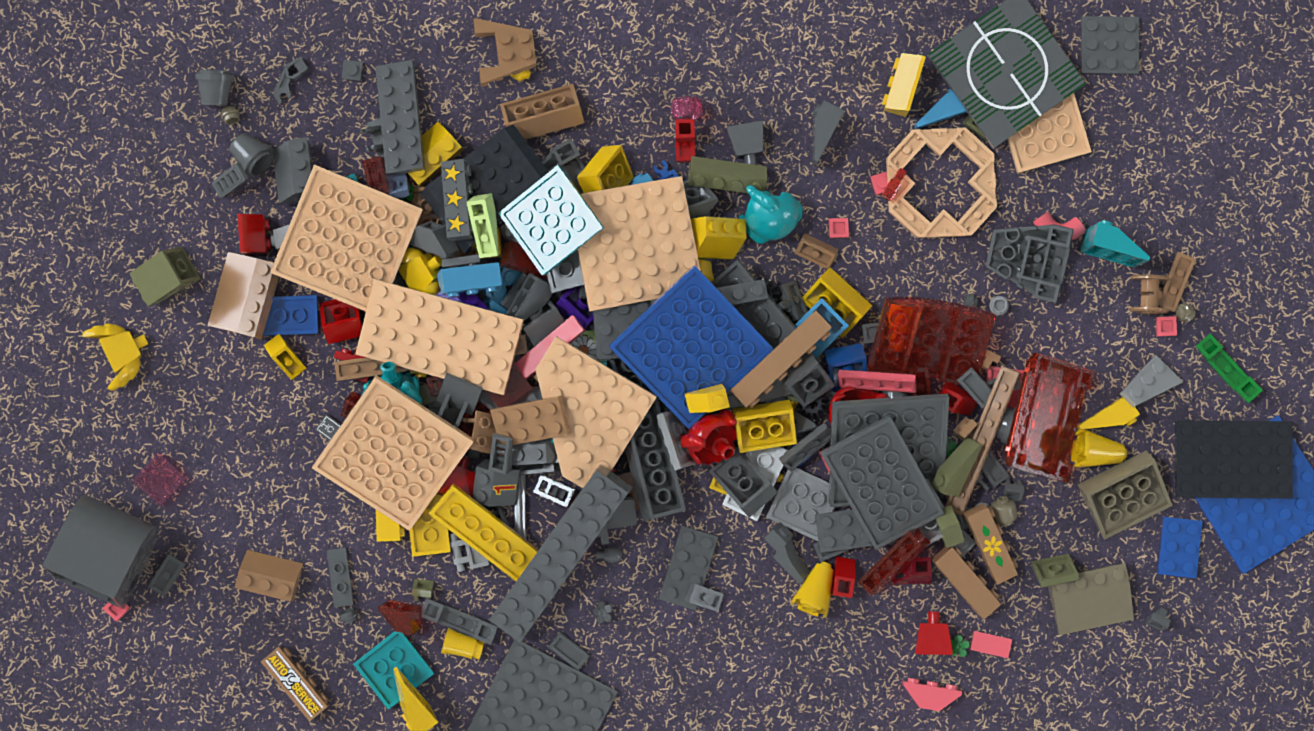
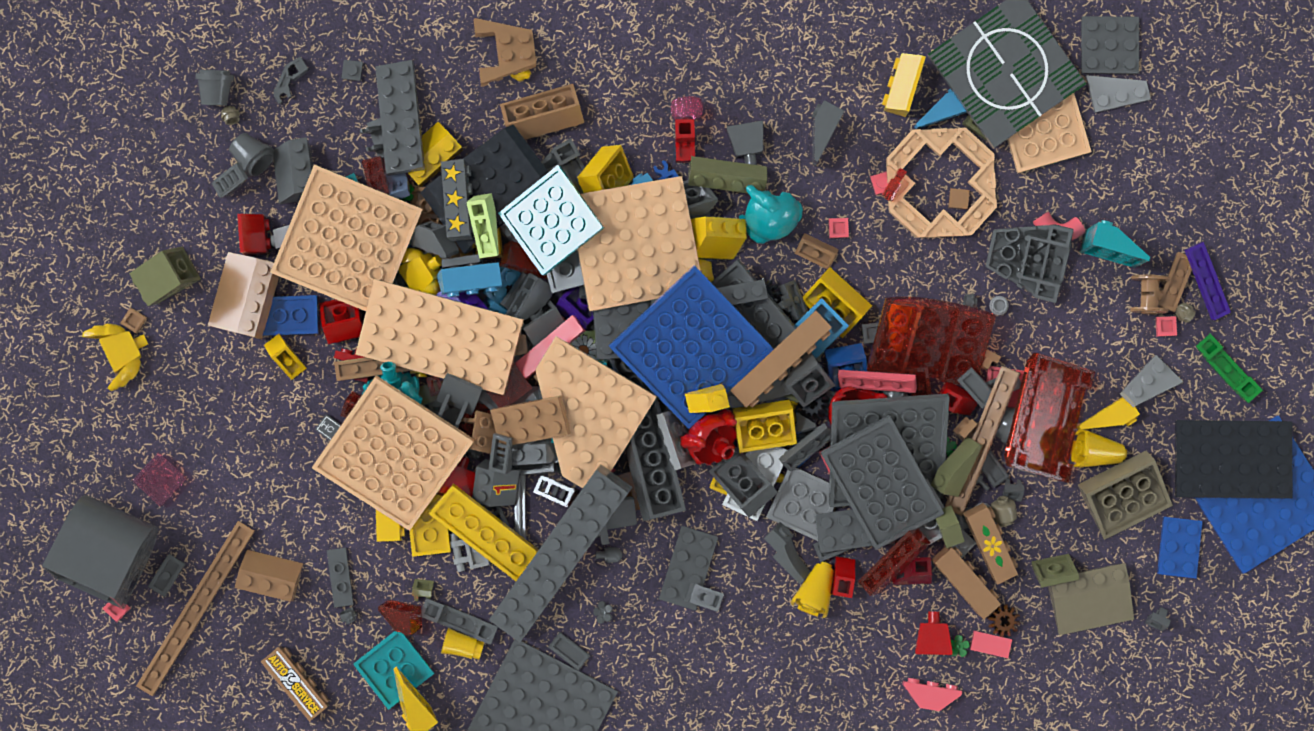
(133, 320): none -> medium nougat tile
(195, 608): none -> medium nougat plate
(958, 199): none -> medium nougat tile
(1010, 619): none -> reddish brown gear
(1113, 93): none -> light grey wing
(1207, 281): none -> dark purple plate

